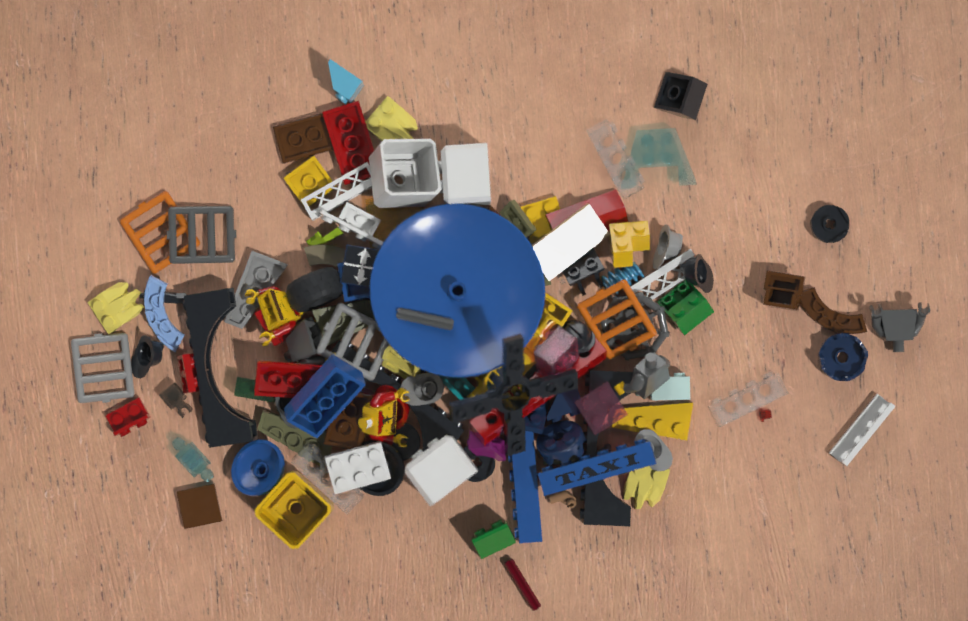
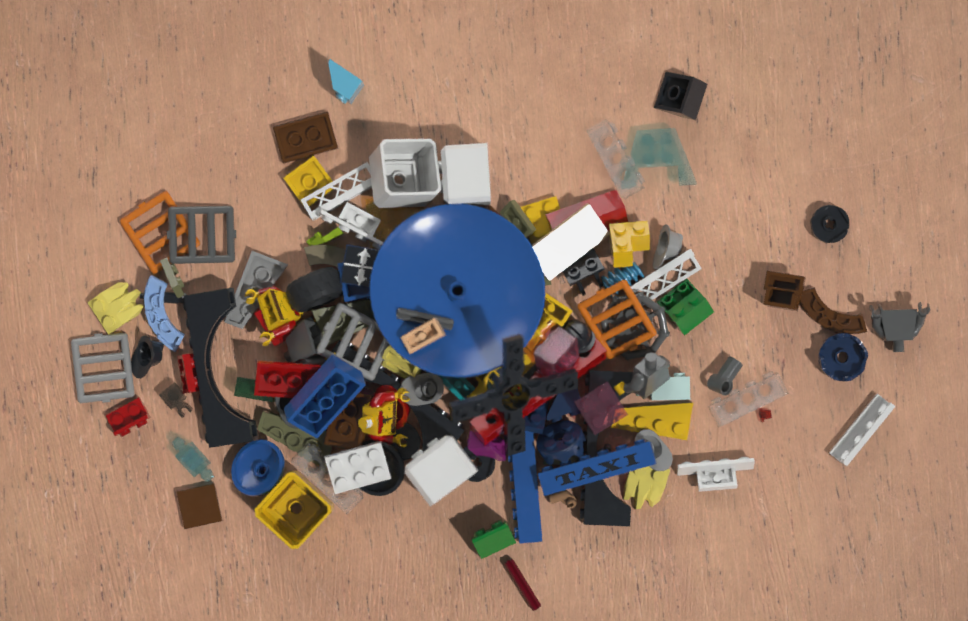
(175, 282): none -> olive plate
(349, 139): red slope -> none
(391, 121): light yellow plate -> none
(423, 335): none -> light nougat slope
(698, 273): black piece -> none
(716, 474): none -> white bracket
(722, 381): none -> dark grey piece

